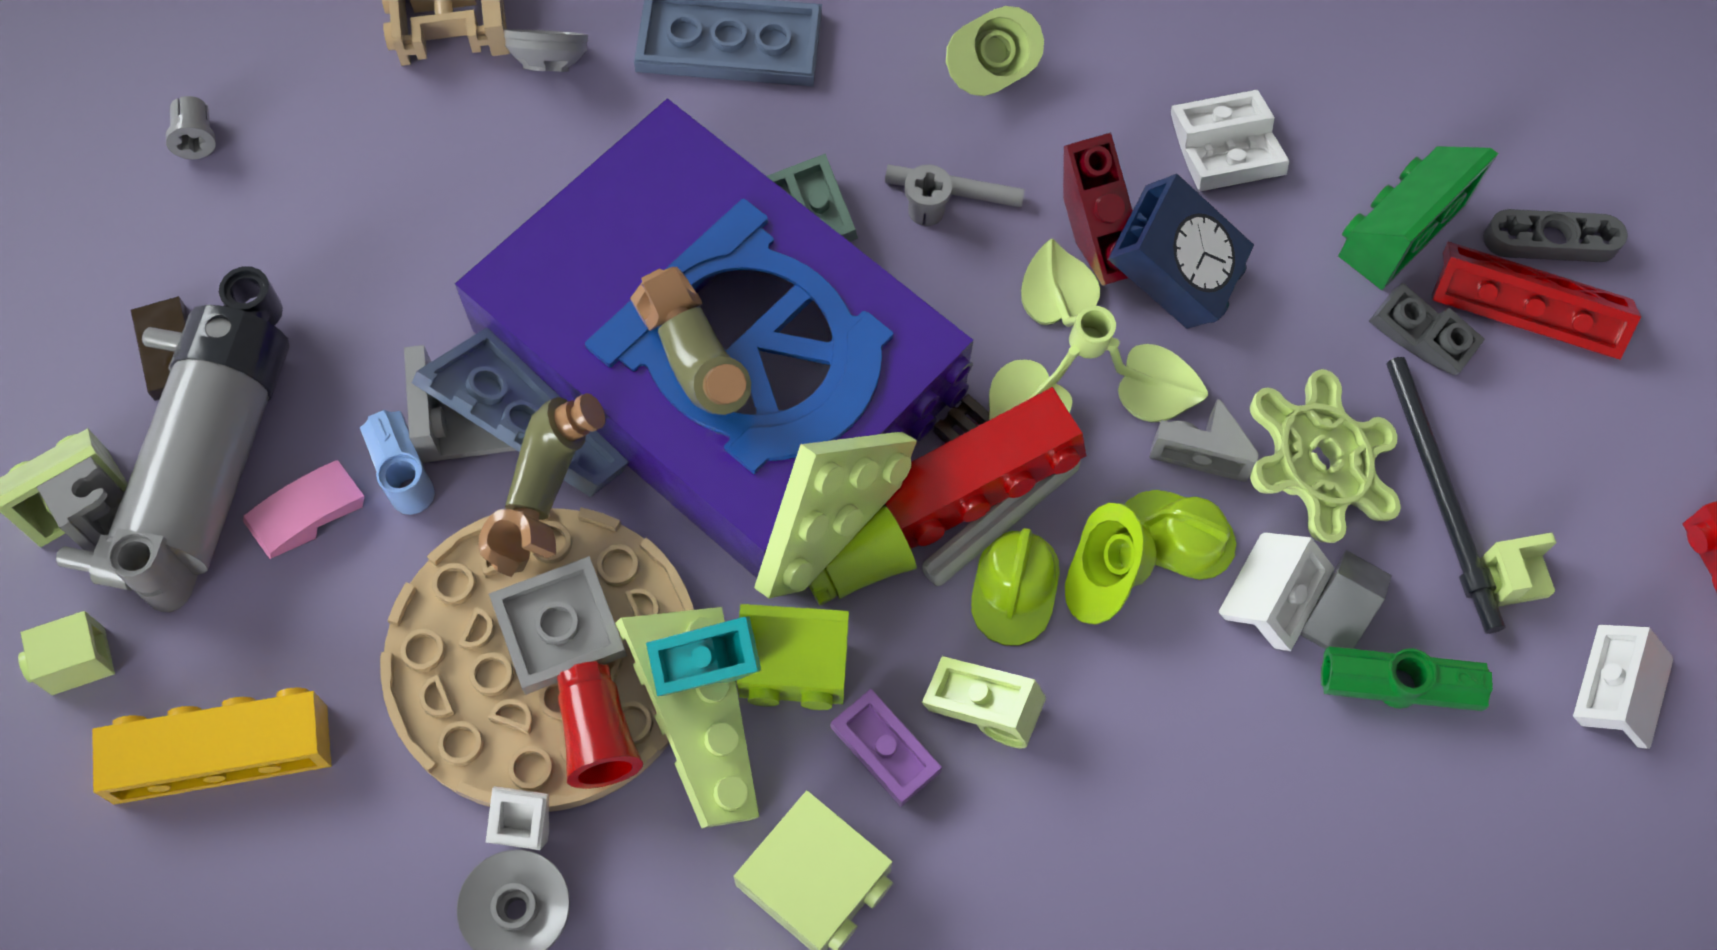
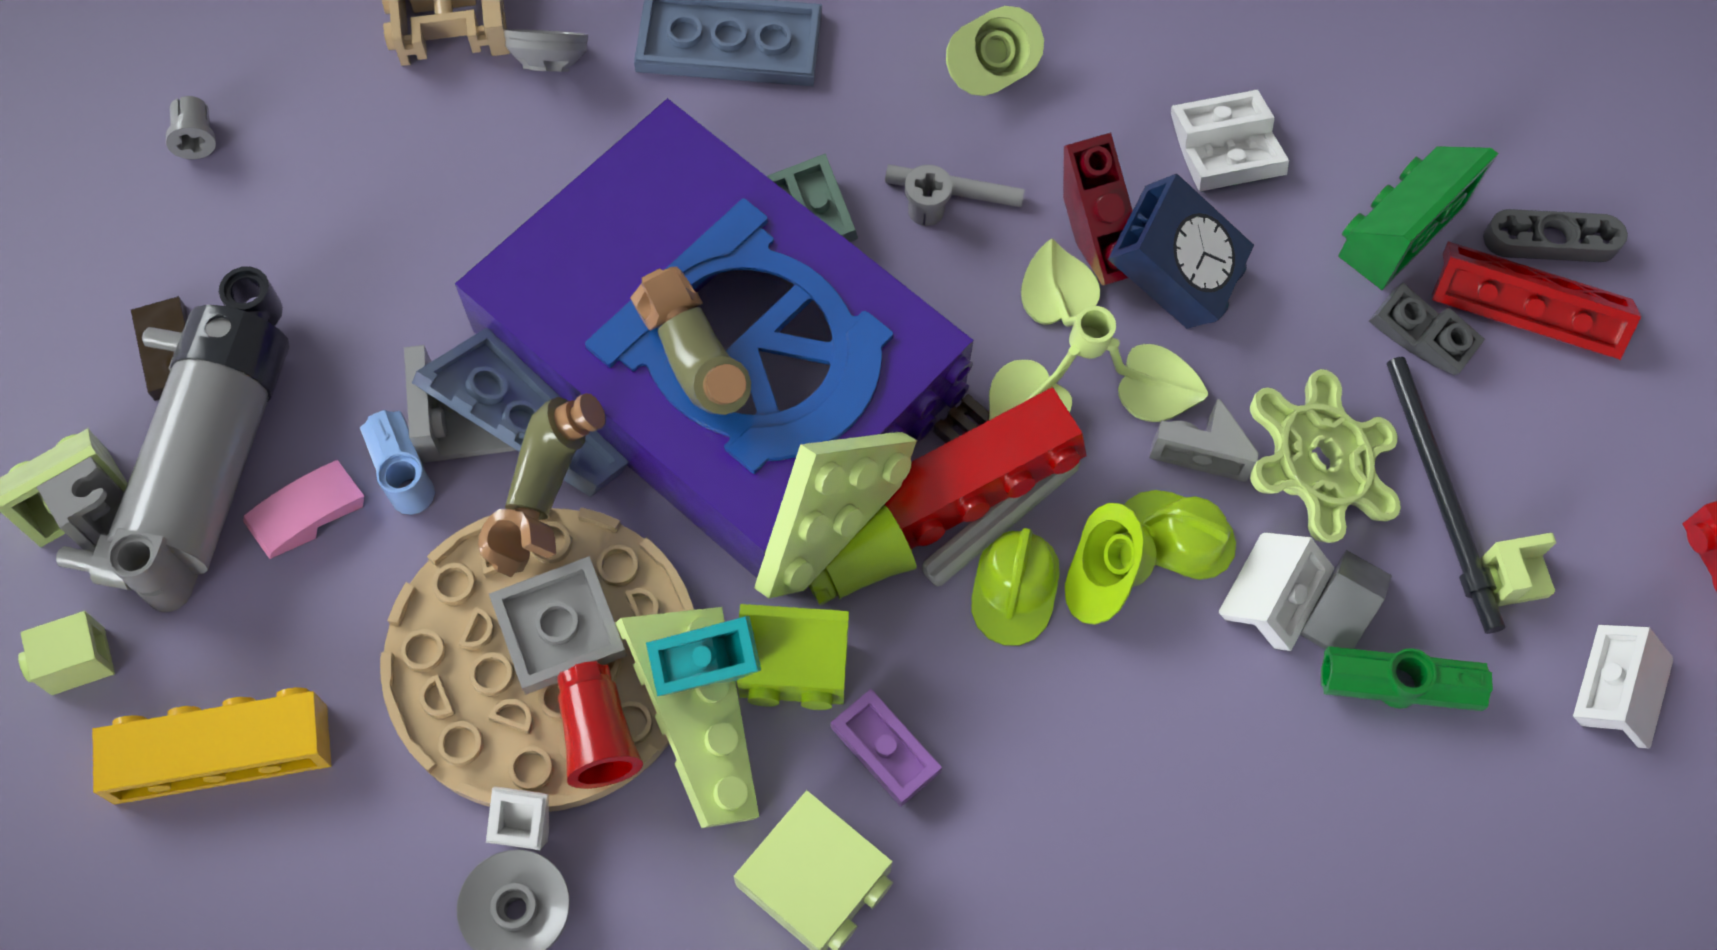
(994, 700): yellowish green plate -> none

